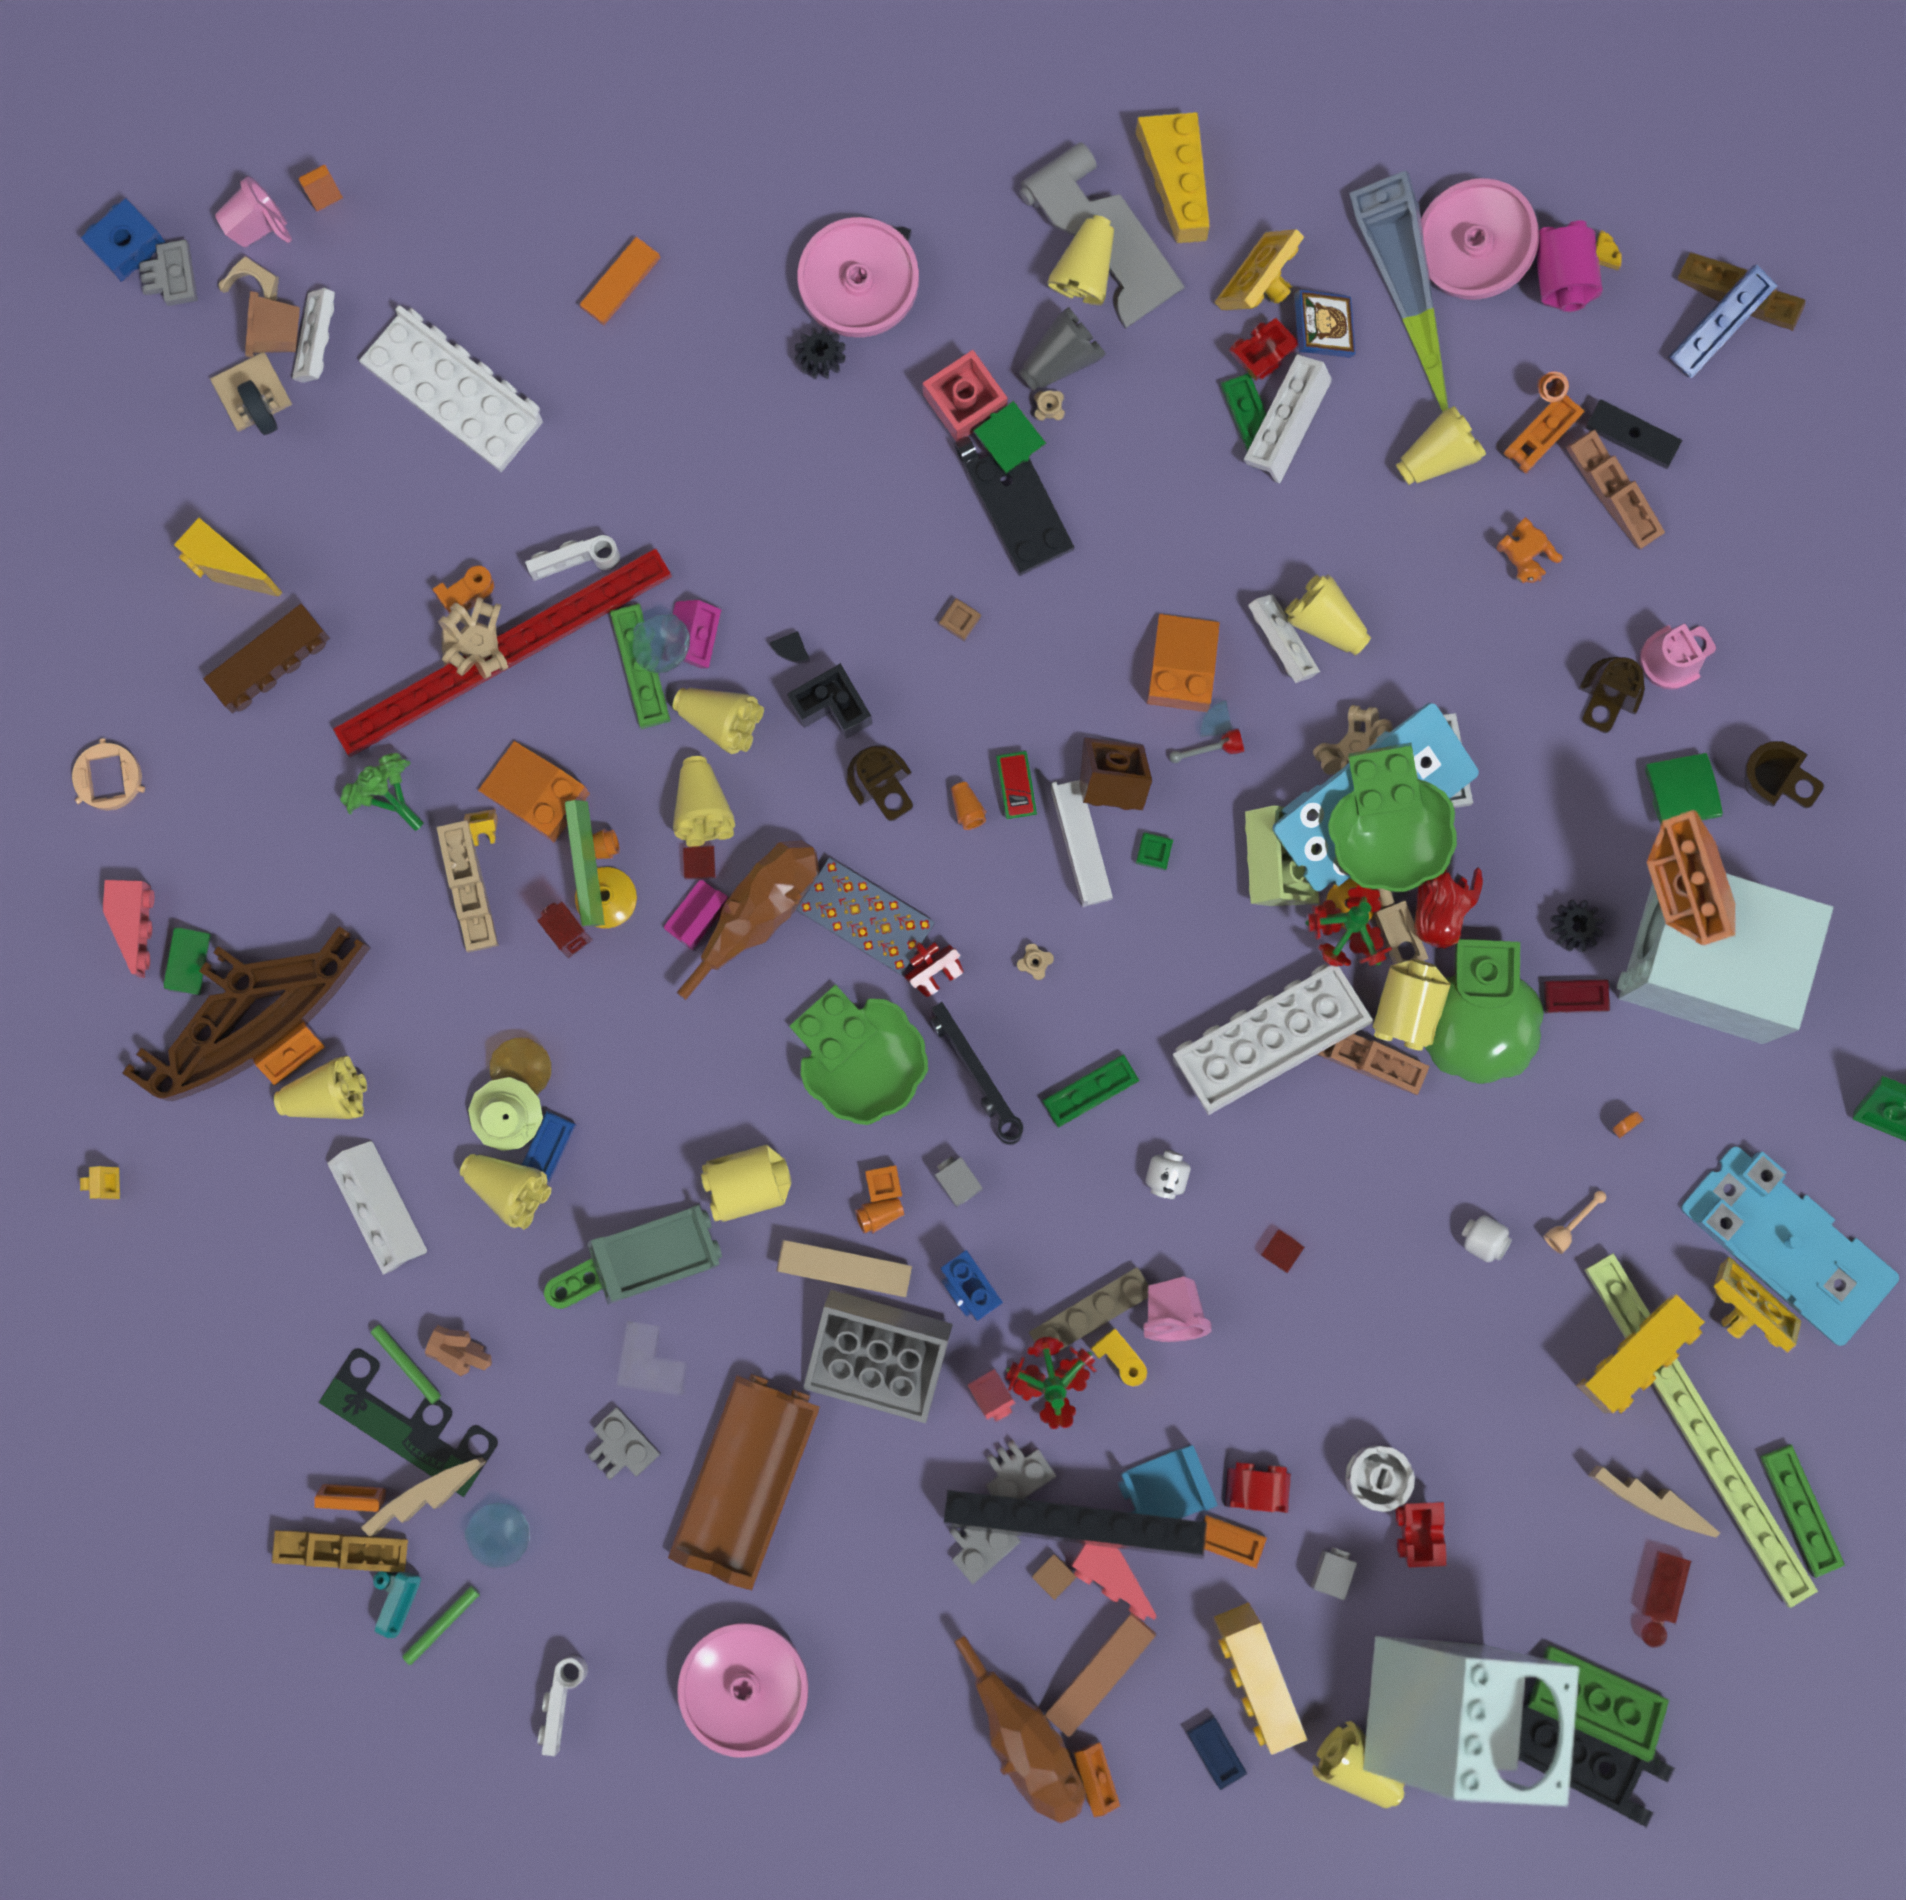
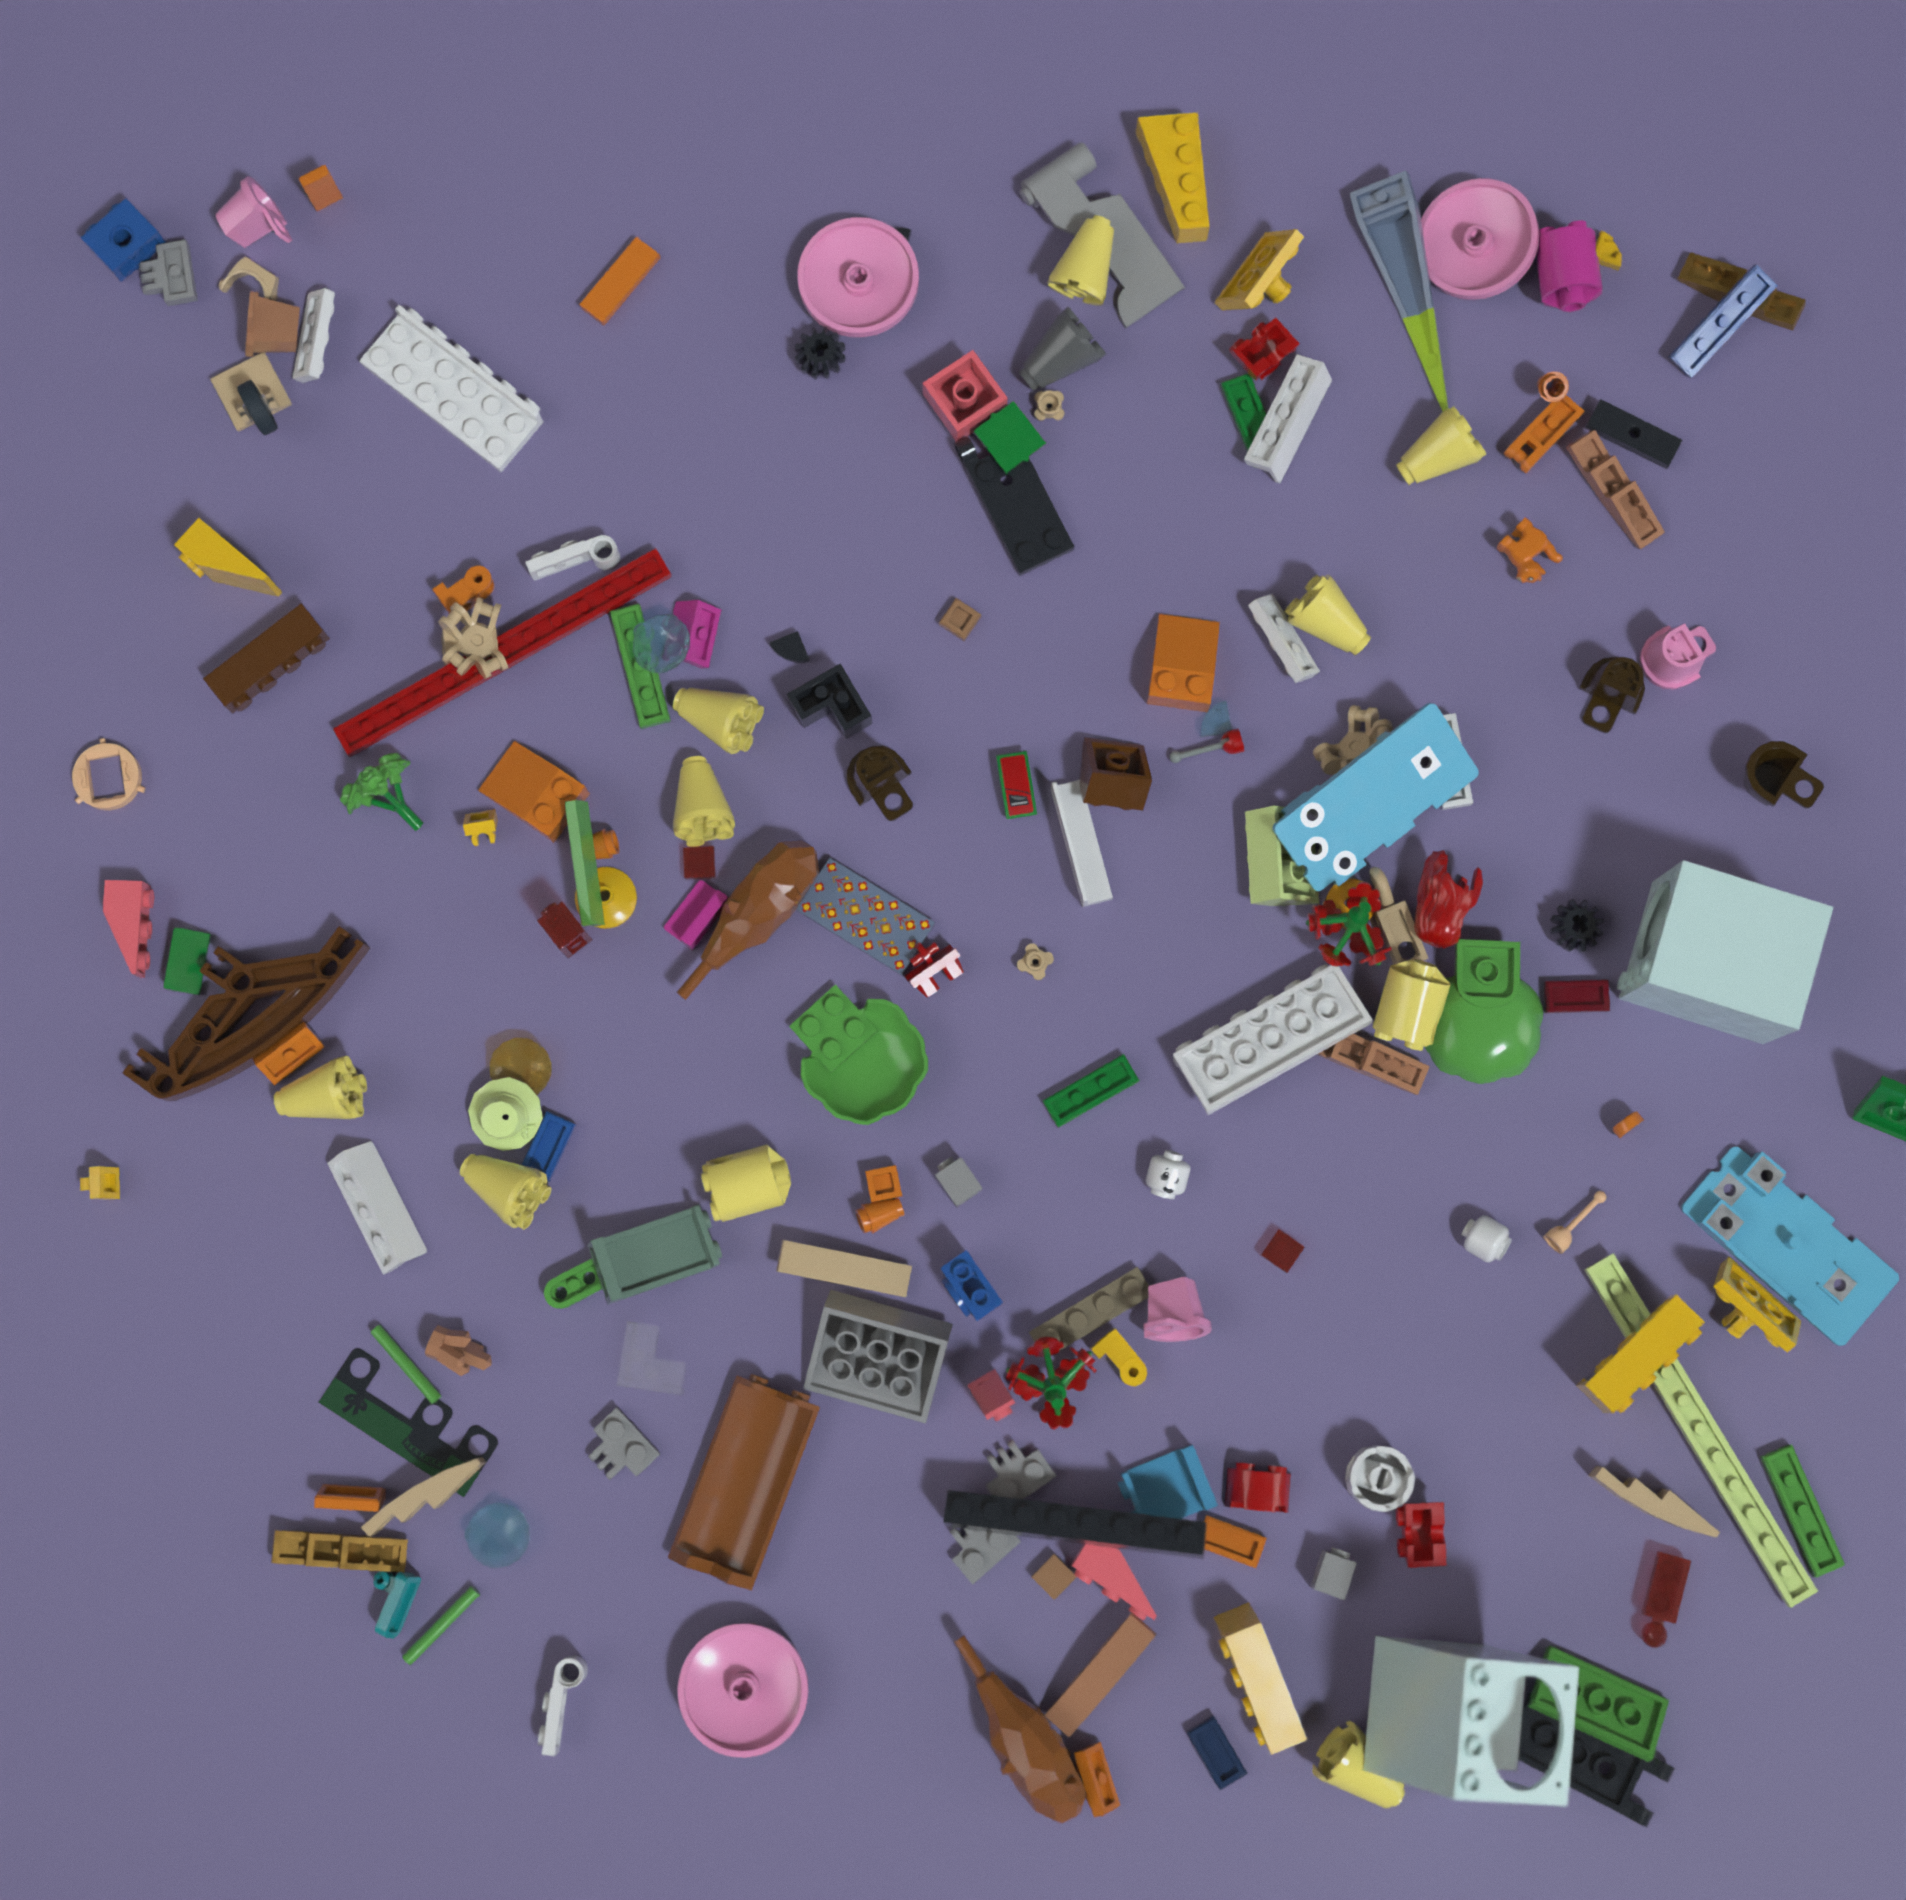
(467, 886): tan slope -> none
(968, 808): orange cone -> none
(992, 1099): black hinge -> none
(1154, 851): green tile -> none
(1324, 324): tile -> none
(1392, 825): bright green animal -> none
(1684, 786): green slope -> none
(1691, 880): orange wedge -> none

